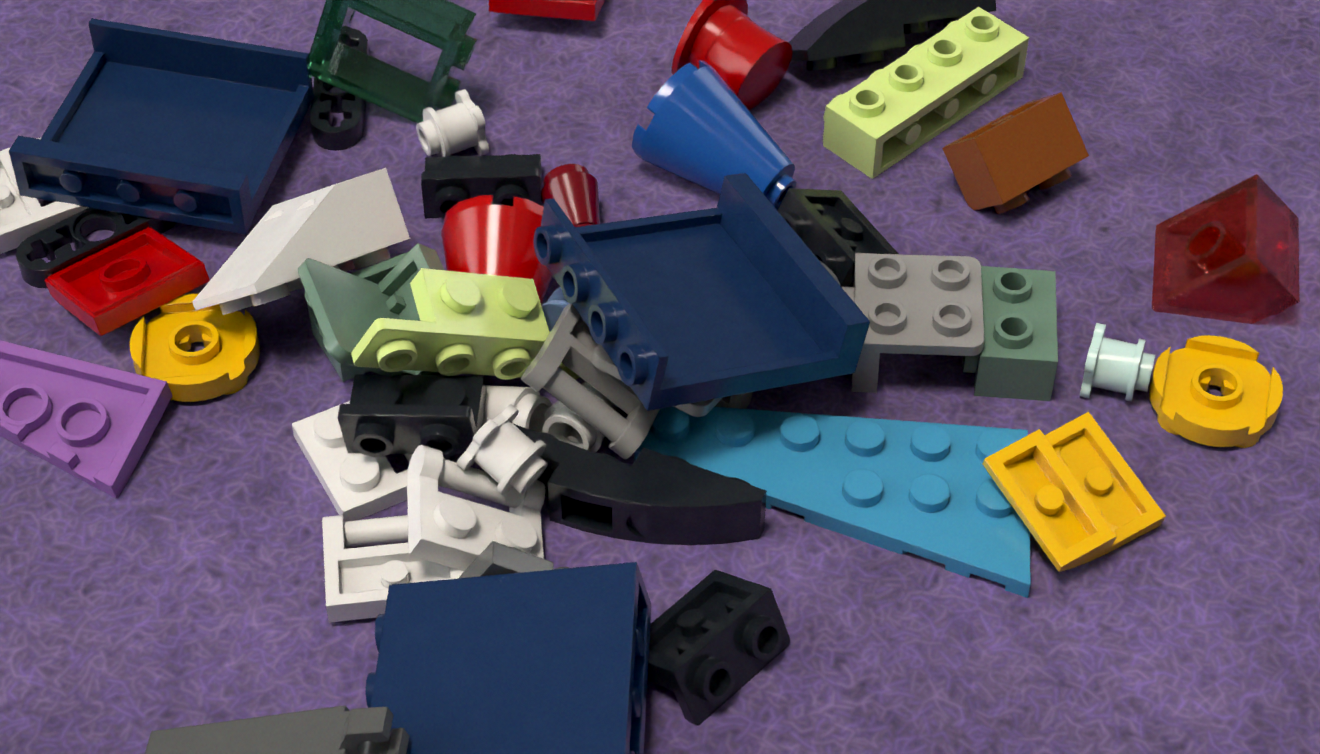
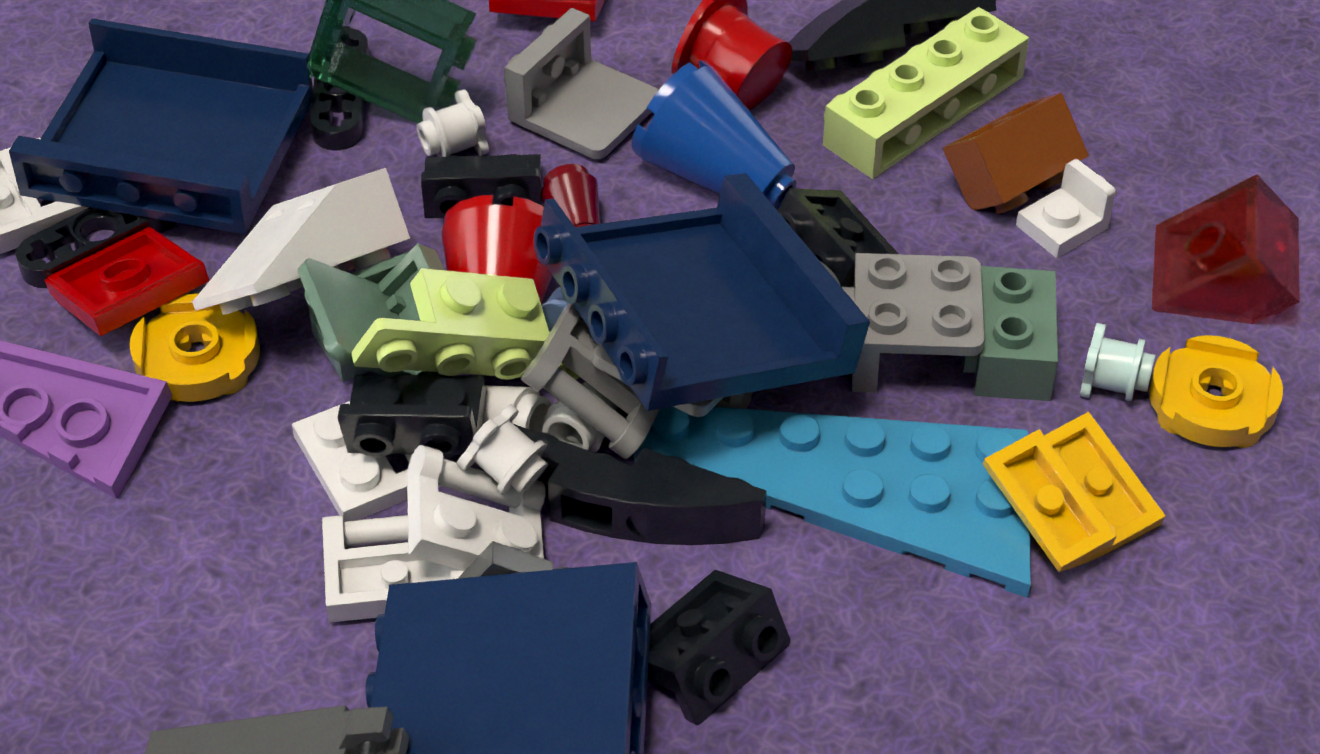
(571, 97): none -> light grey bracket
(1070, 213): none -> white bracket

